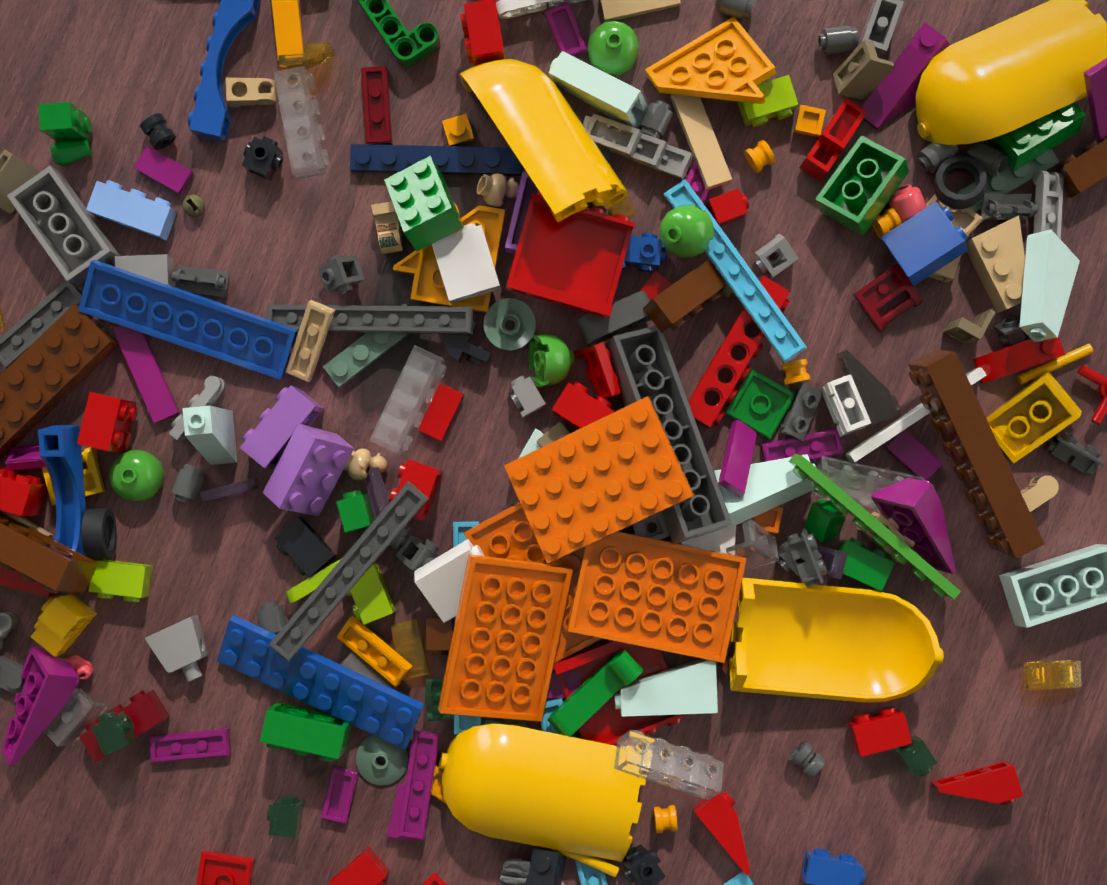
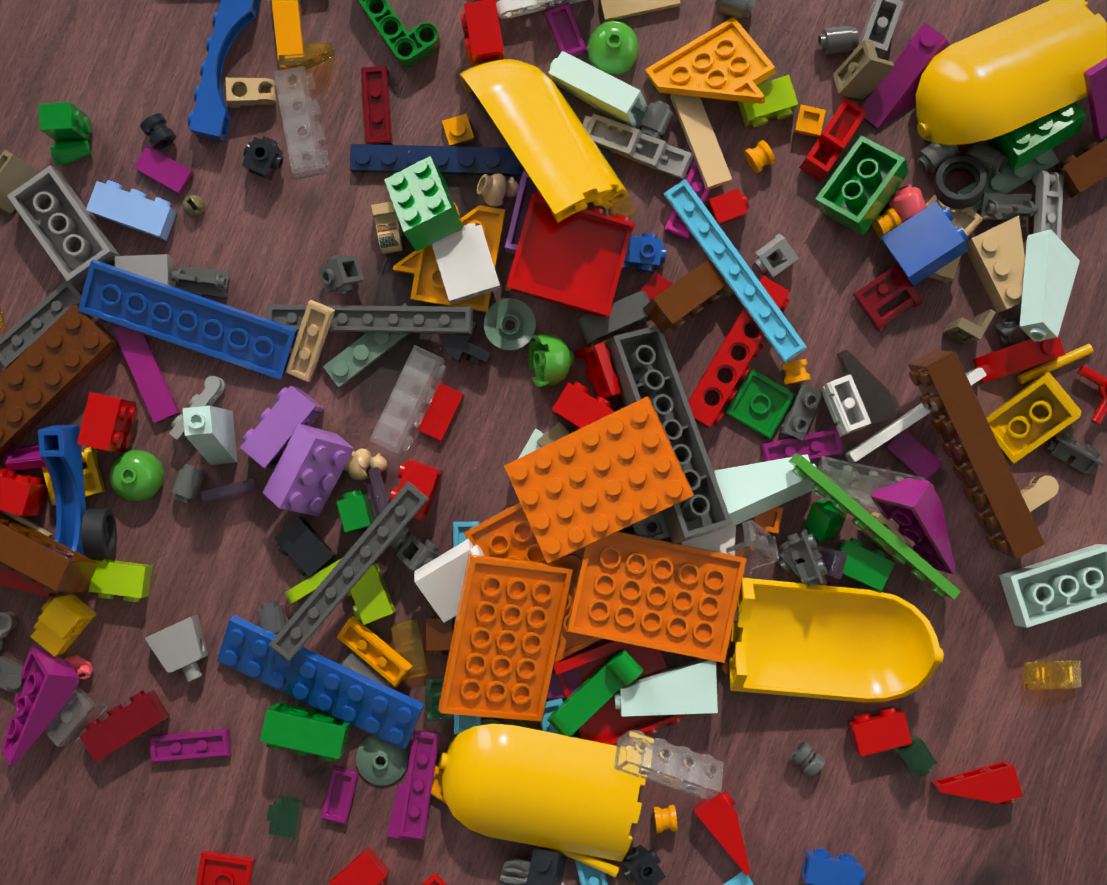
(113, 731): clear green brick -> none
(526, 395): light grey brick -> none
(686, 231): bright green cylinder -> none
(737, 458): magenta tile -> none

